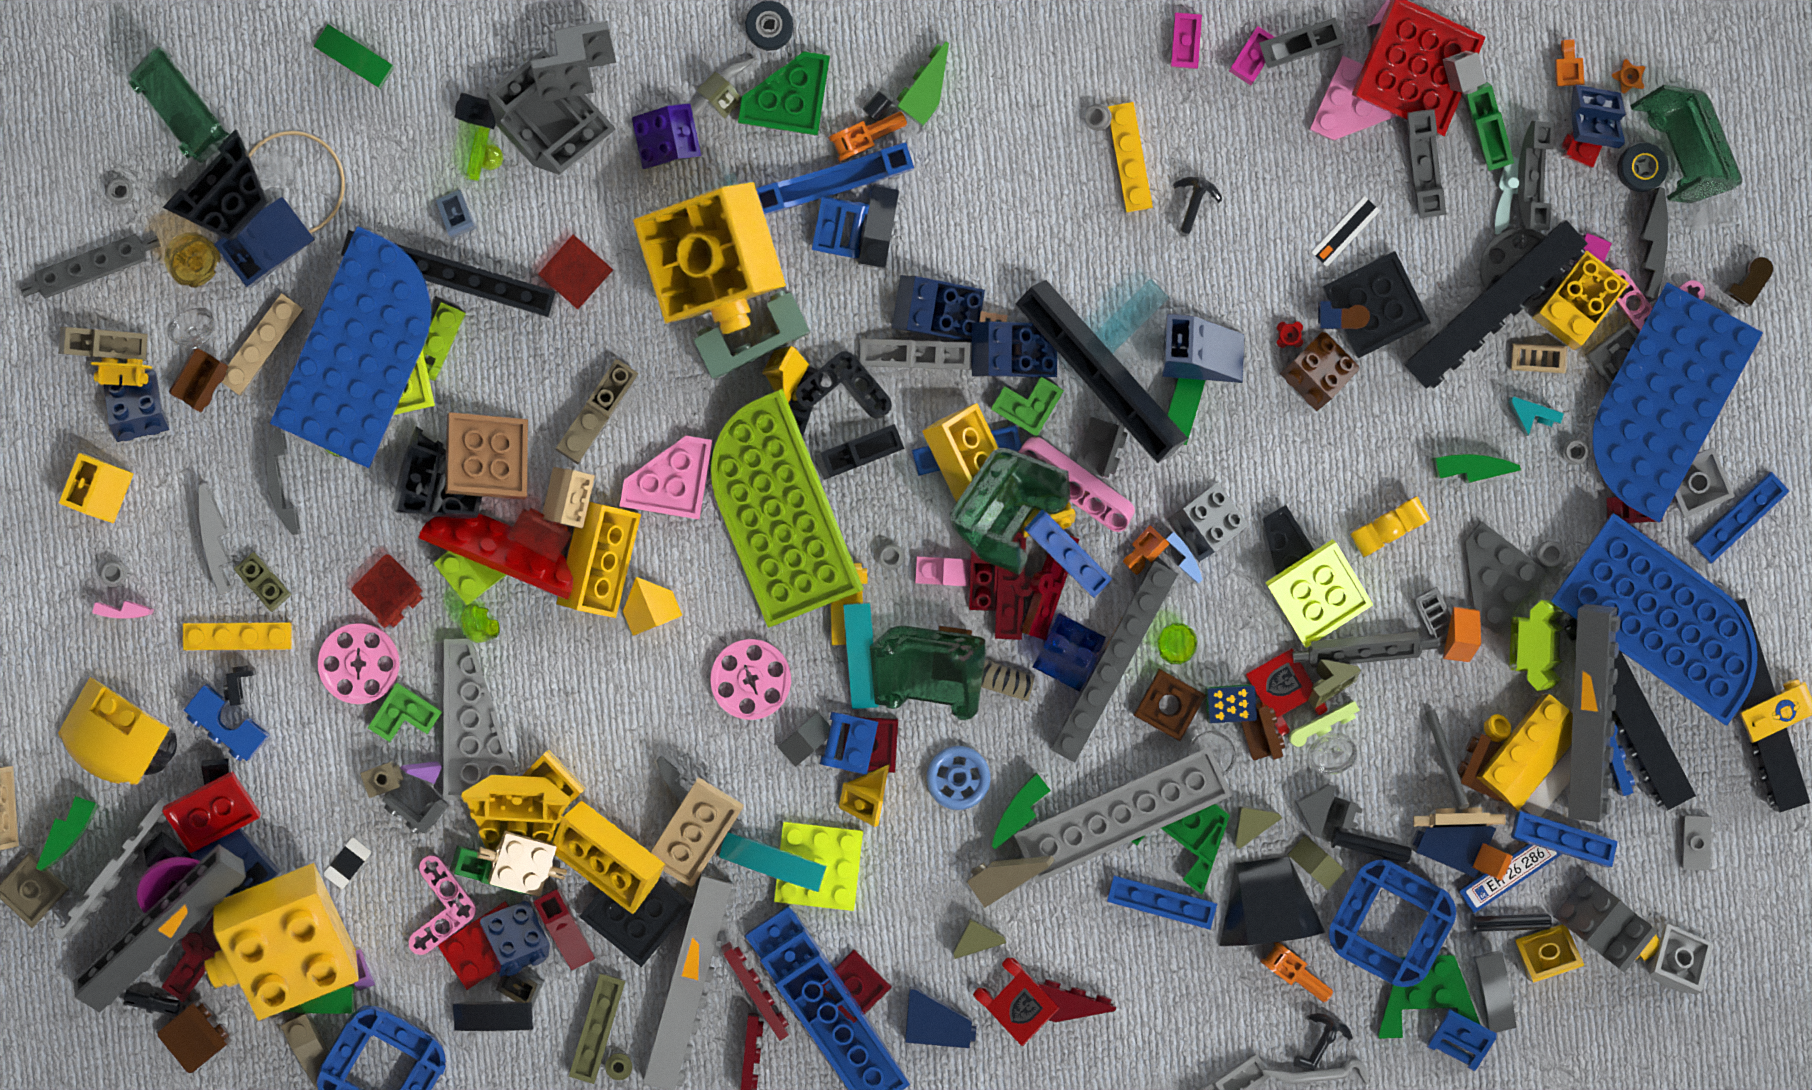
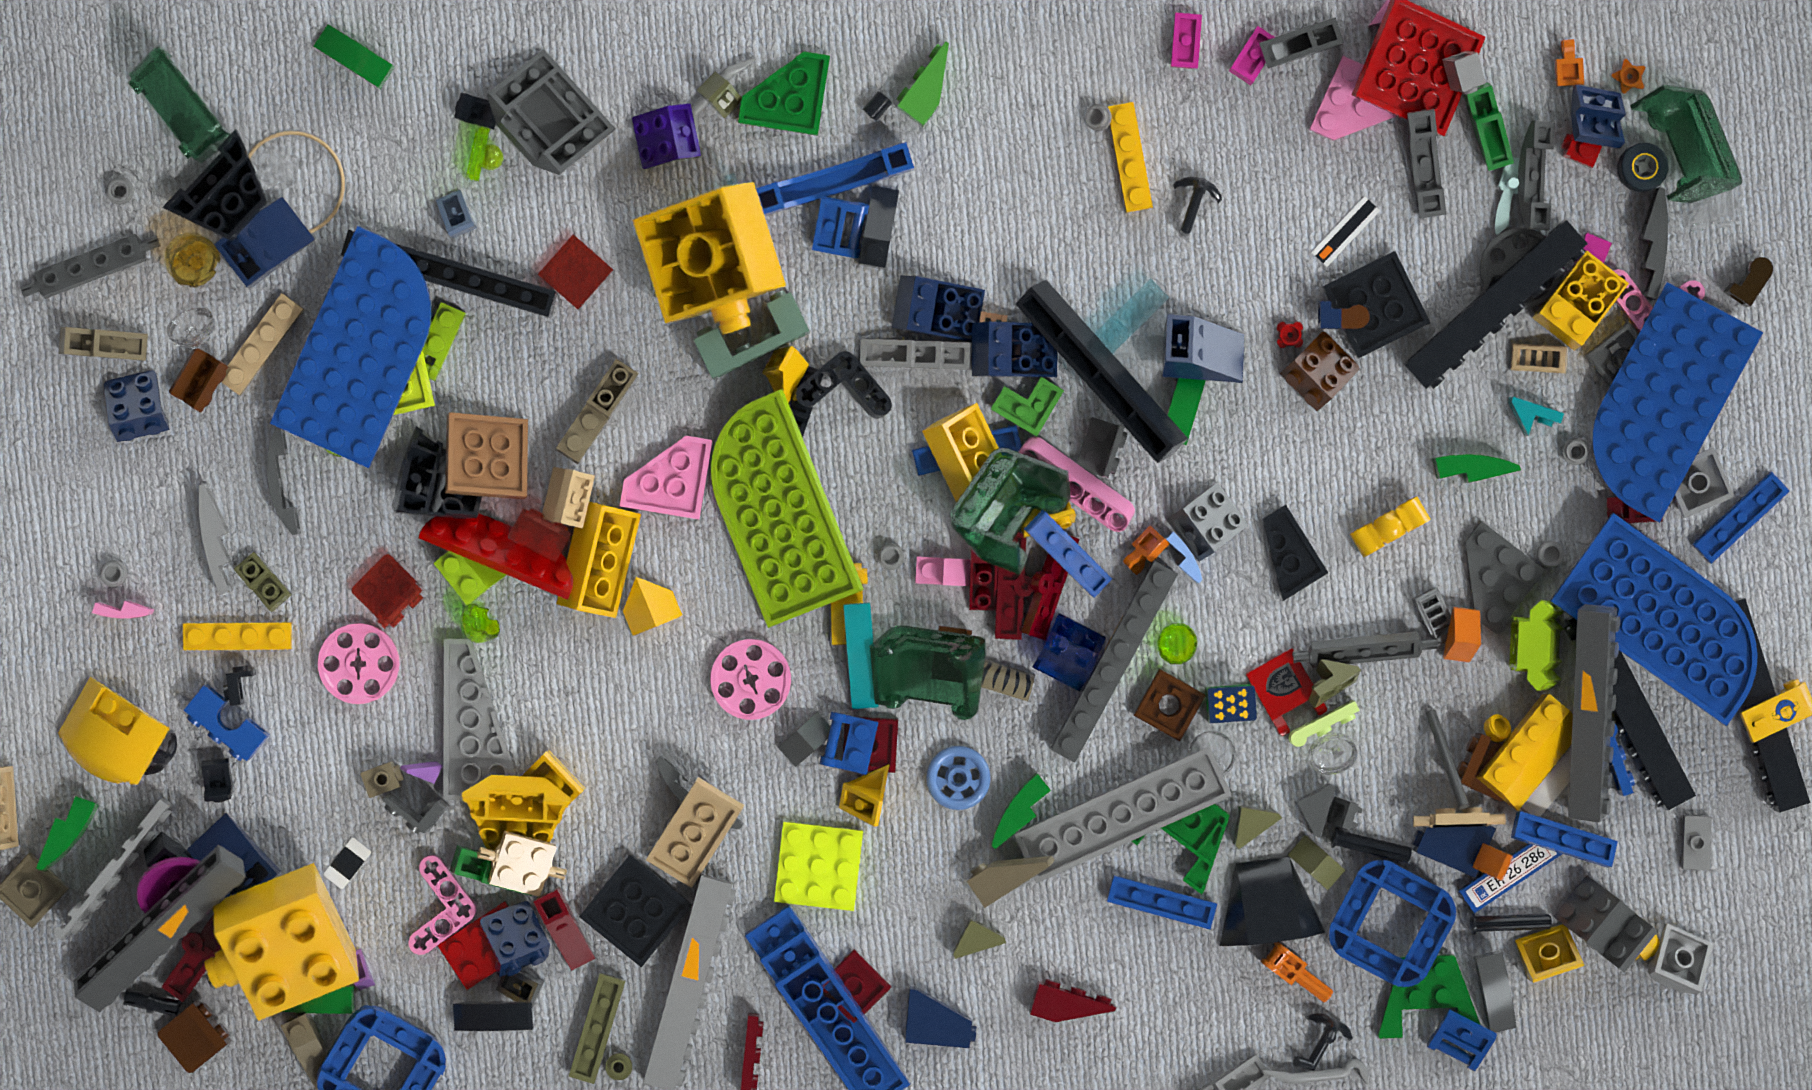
(96, 488): yellow slope -> none
(110, 371): yellow hinge -> none
(211, 812): red plate -> none
(403, 706): bright green plate -> none
(570, 71): dark grey bracket -> none
(607, 856): yellow slope -> none
(751, 983): dark red hinge -> none
(765, 33): black wheel -> none
(772, 861): teal slope -> none
(859, 451): black slope -> none
(861, 137): orange connector -> none
(1020, 1006): red flag -> none
(1262, 735): reddish brown bracket -> none
(1319, 593): neon yellow plate -> none

